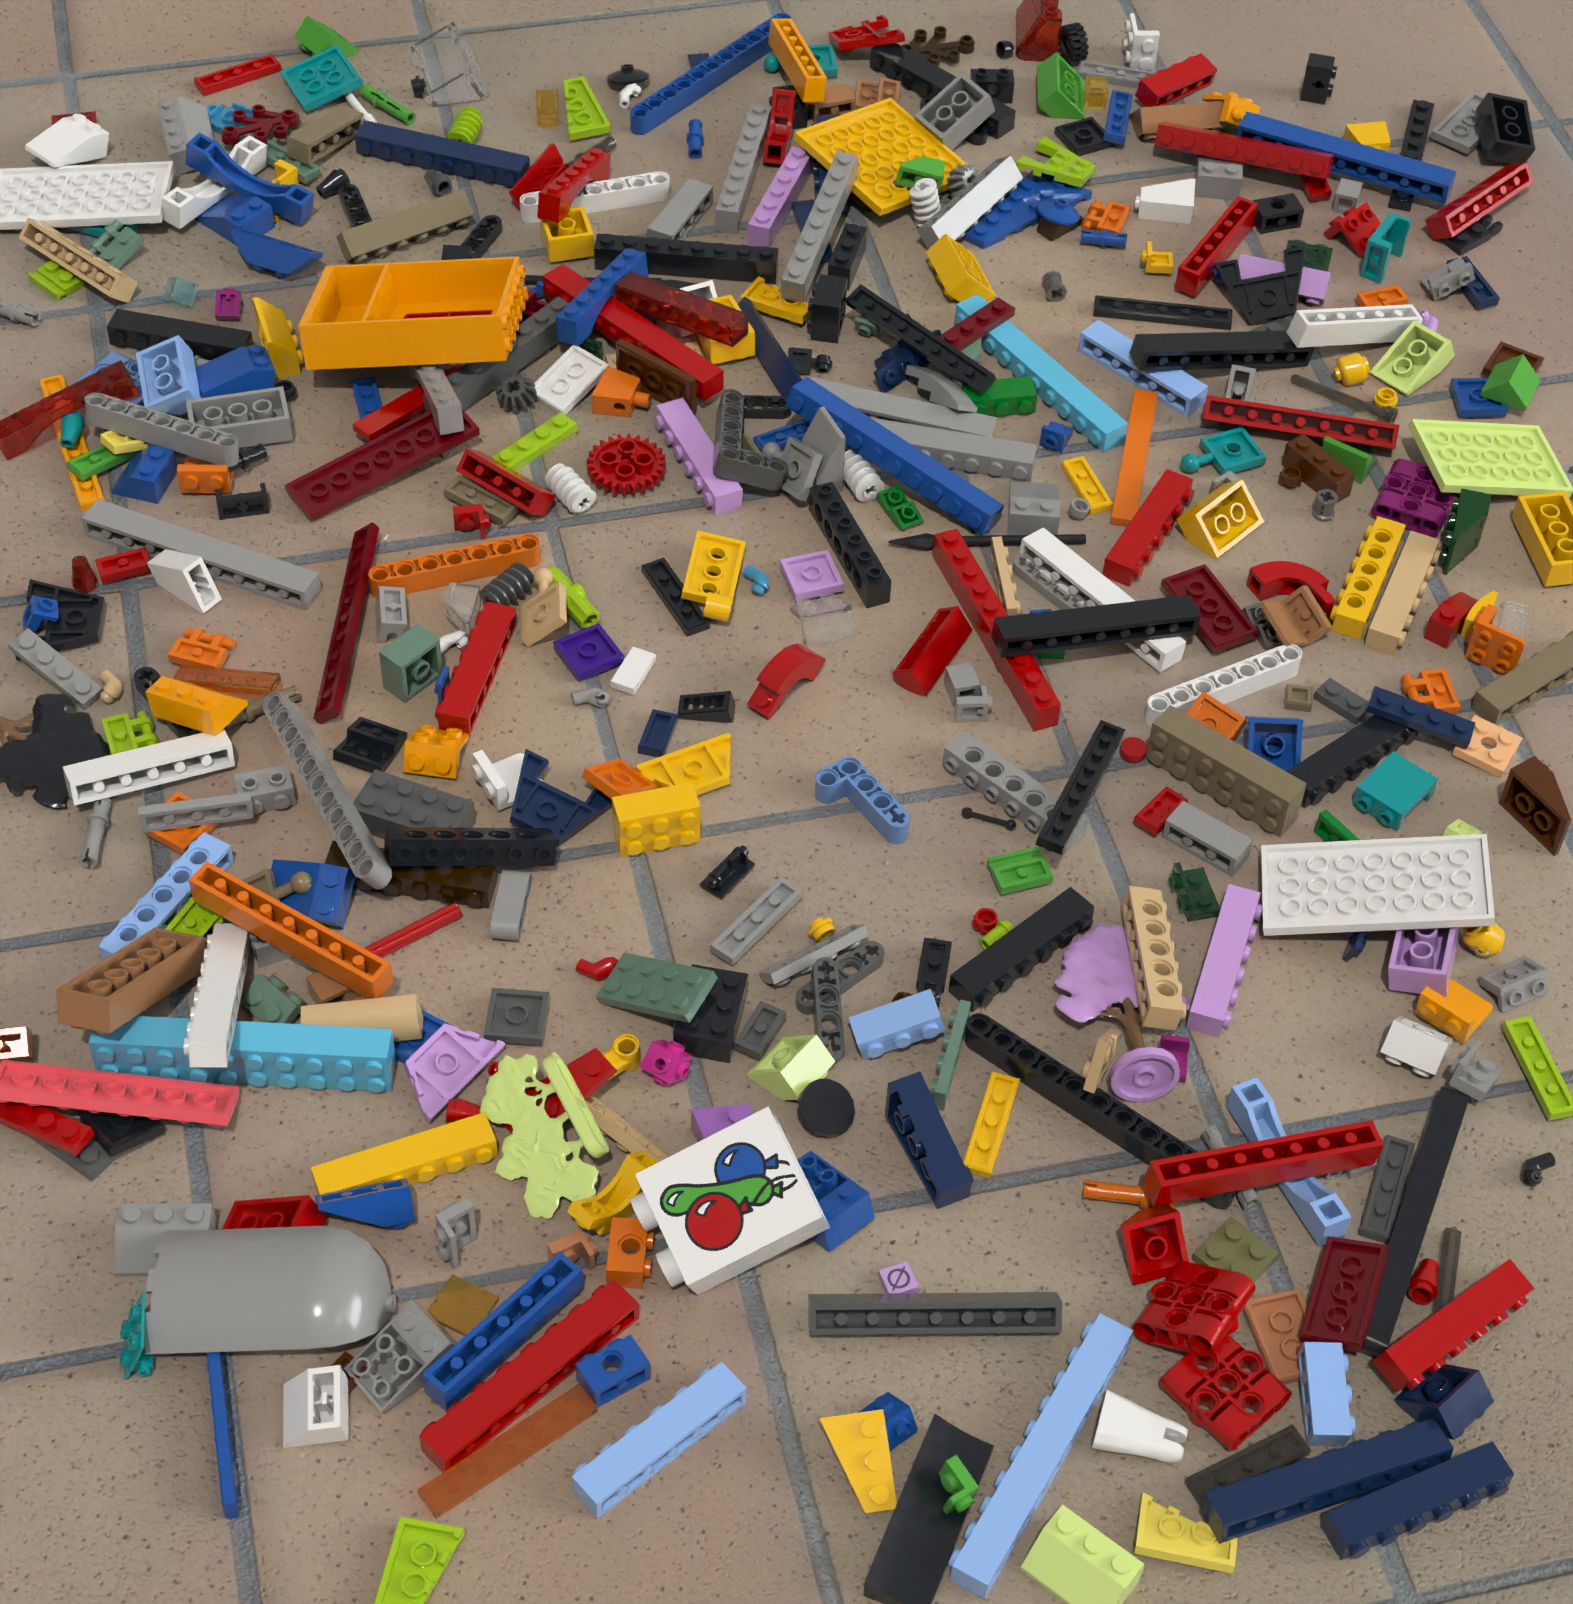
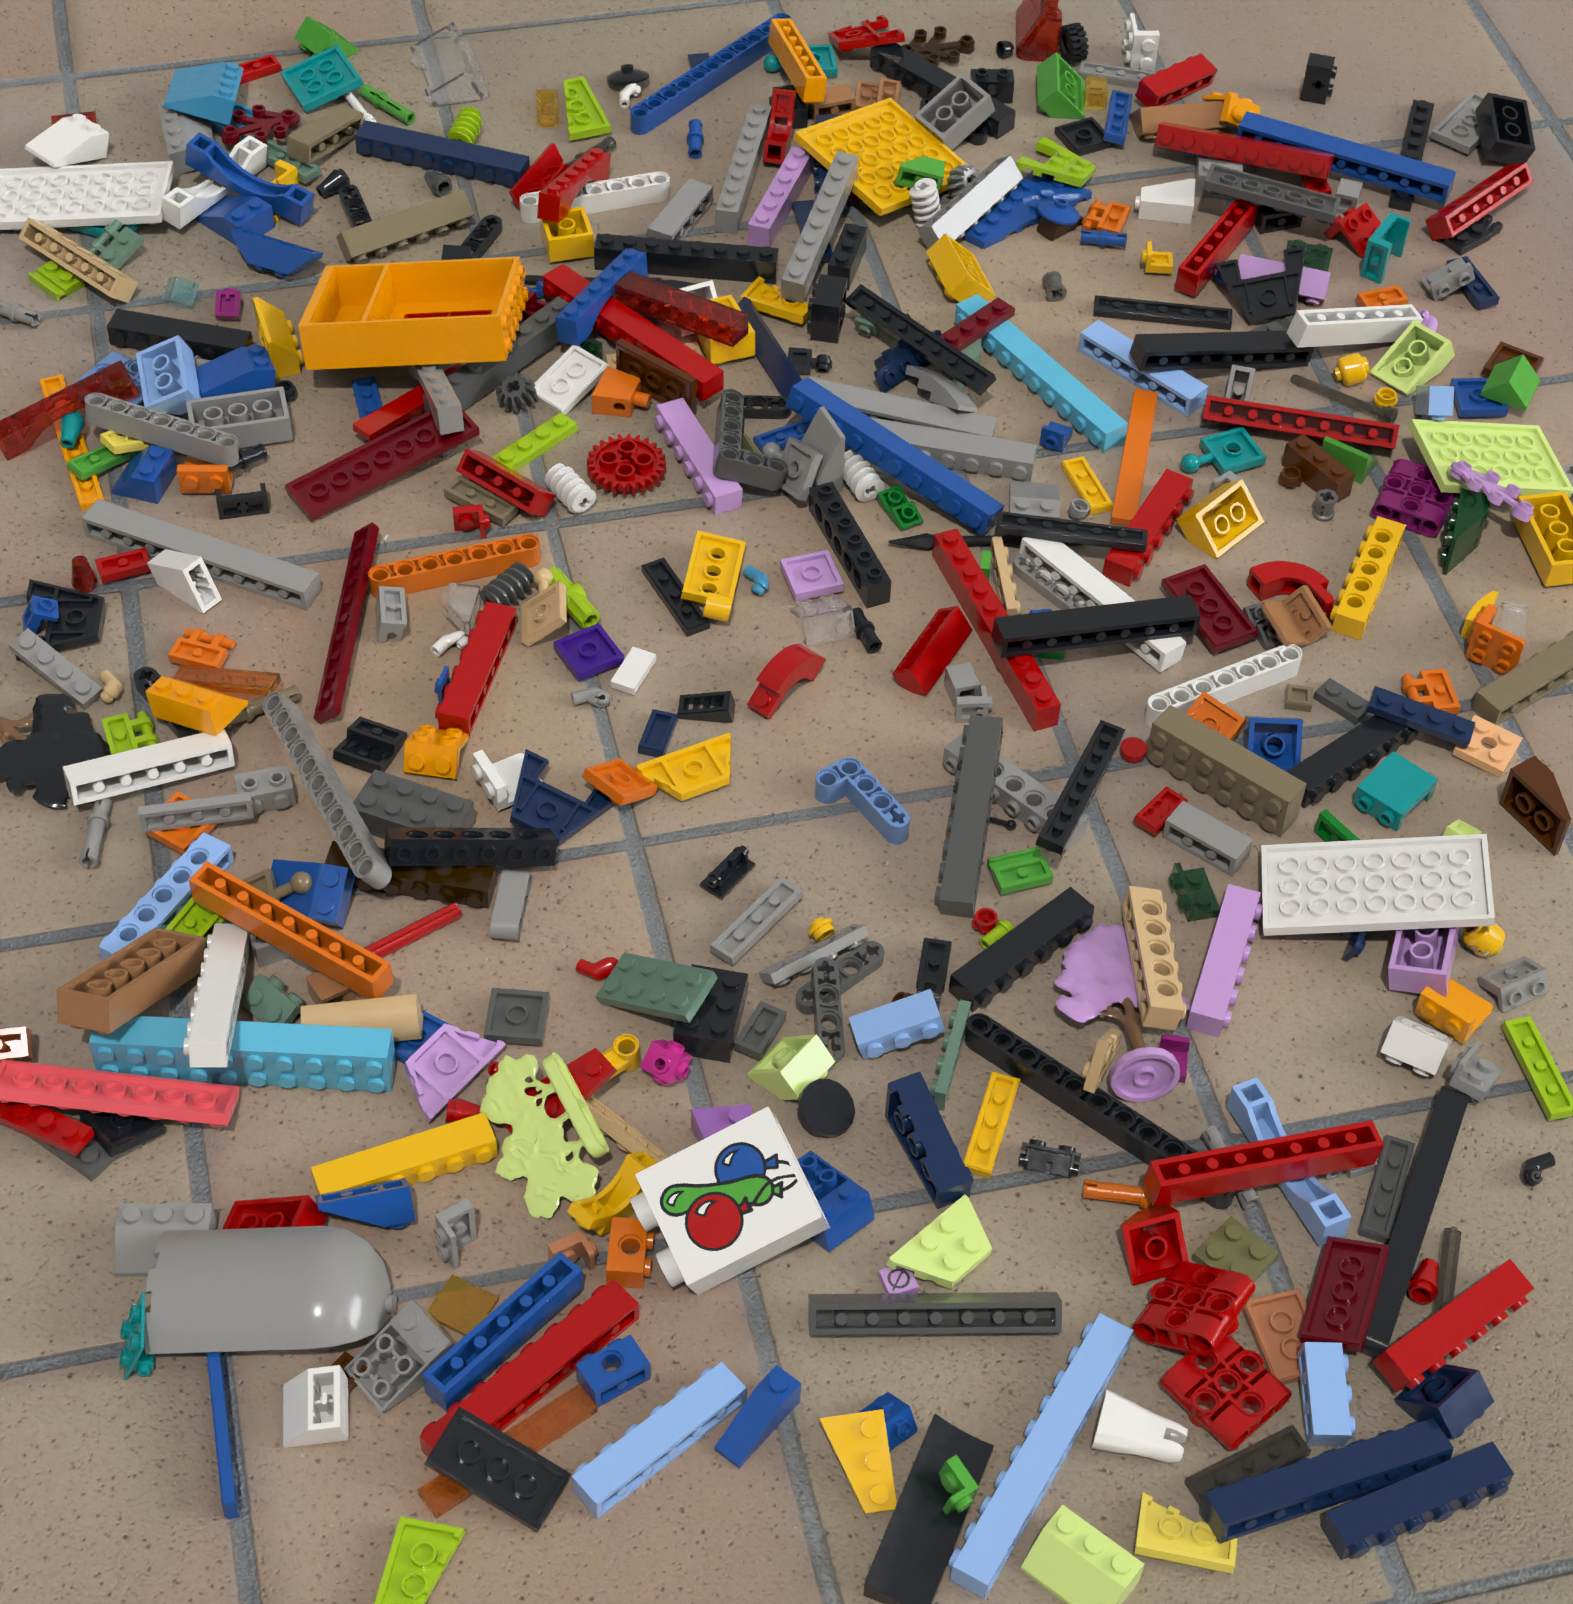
(205, 91): none -> dark azure slope
(411, 663): sand green brick -> none
(418, 86): black plate -> none
(497, 1469): none -> black tile
(656, 819): yellow brick -> none
(759, 1416): none -> blue slope
(866, 631): none -> black pin
(946, 1247): none -> yellowish green wing
(971, 816): none -> dark grey brick
(986, 563): none -> bright green tile
(1006, 397): green brick -> none
(1061, 1158): none -> black hinge
(1071, 531): none -> black tile
(1271, 193): none -> dark grey plate
(1370, 134): yellow torso -> none
(1402, 593): tan brick -> none
(1434, 401): none -> light blue brick
(1449, 619): red slope -> none
(1495, 493): none -> lavender plant

